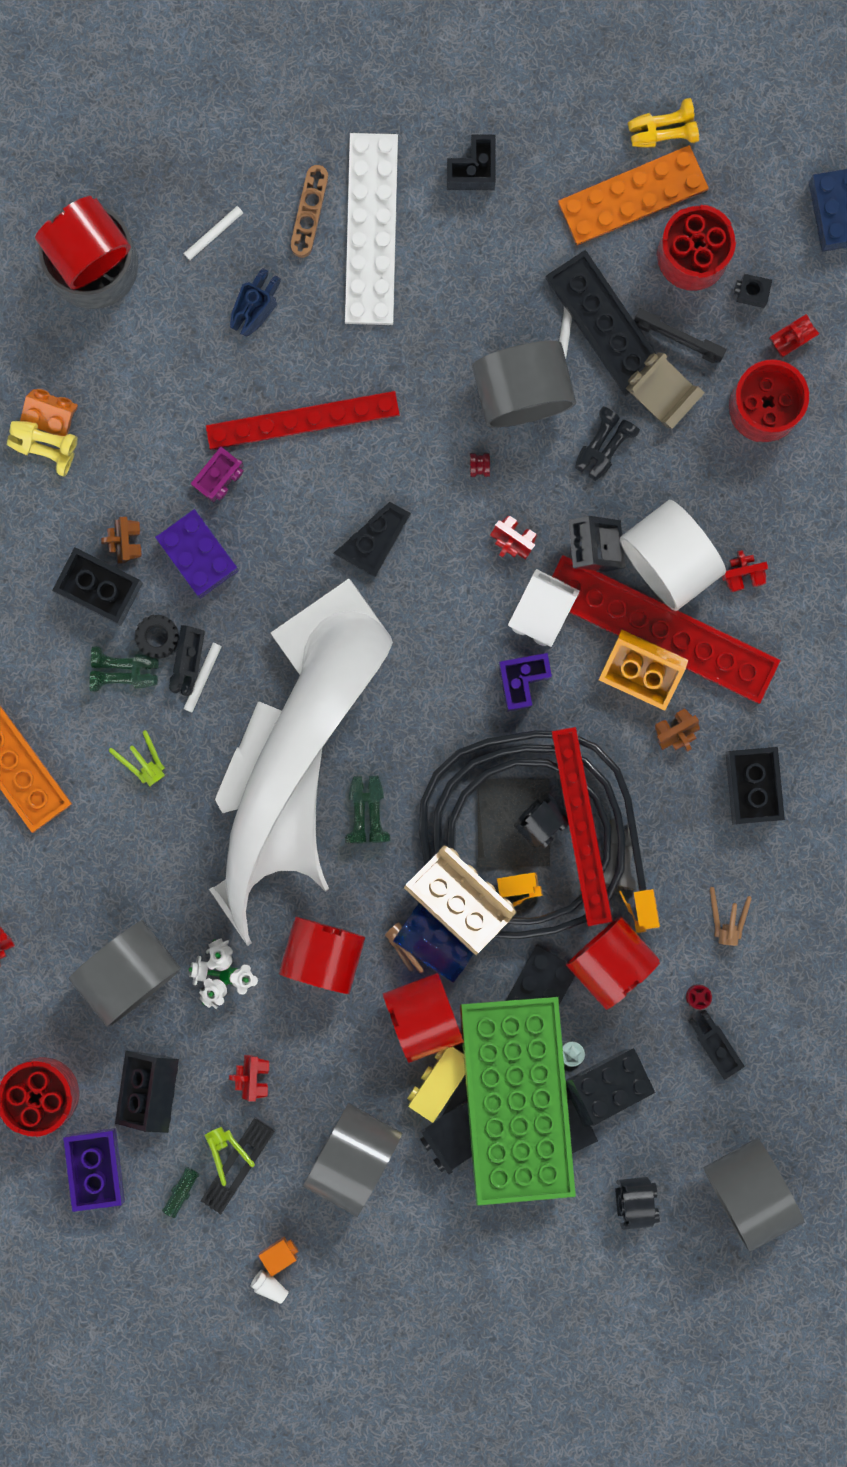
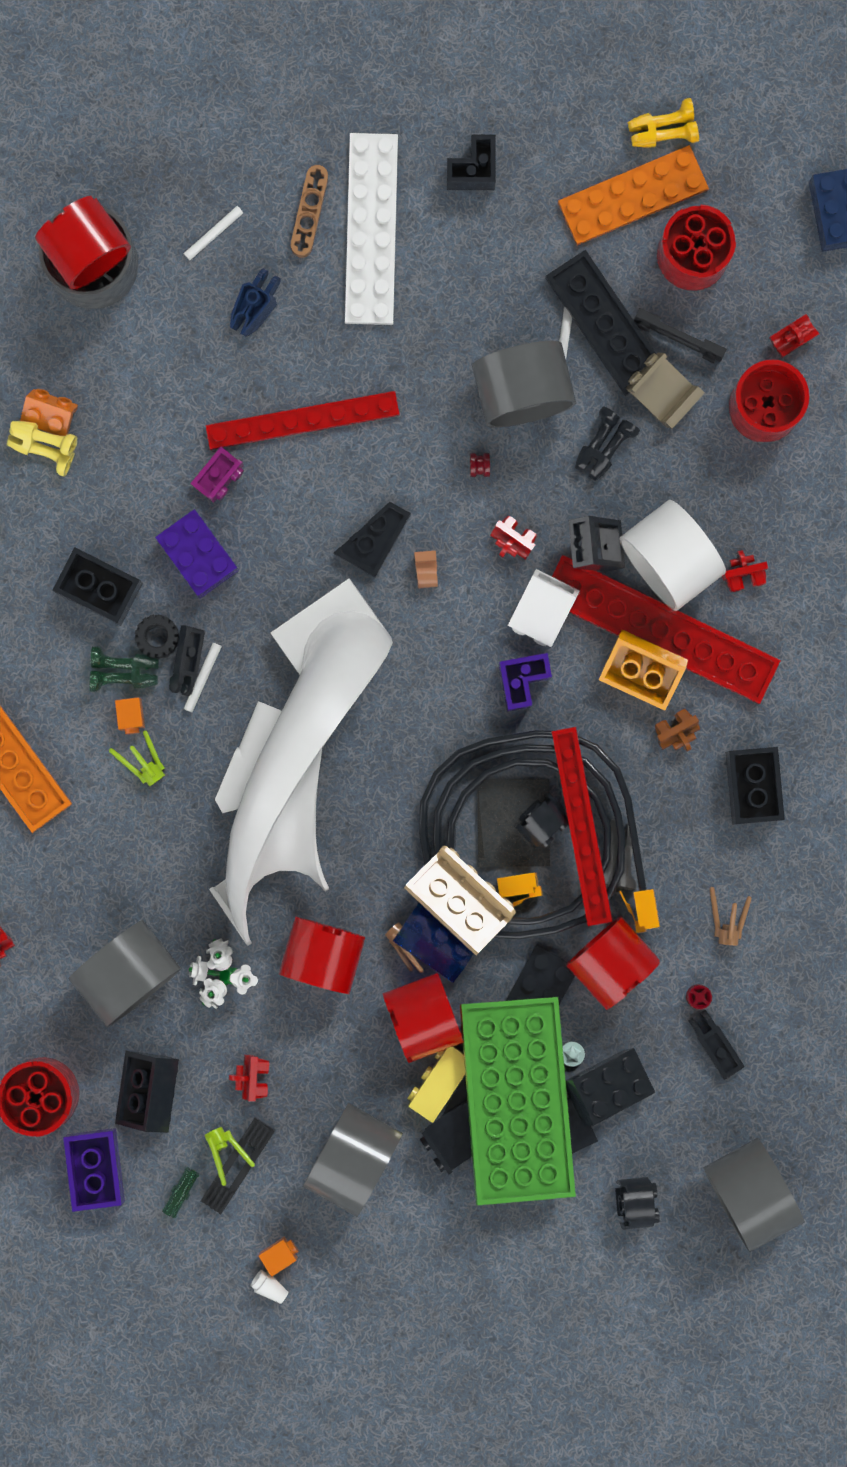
(120, 542): dark orange hips -> none
(130, 715): none -> orange brick
(373, 798): clear green piece -> none
(426, 569): none -> nougat leg
(763, 288): black brick -> none

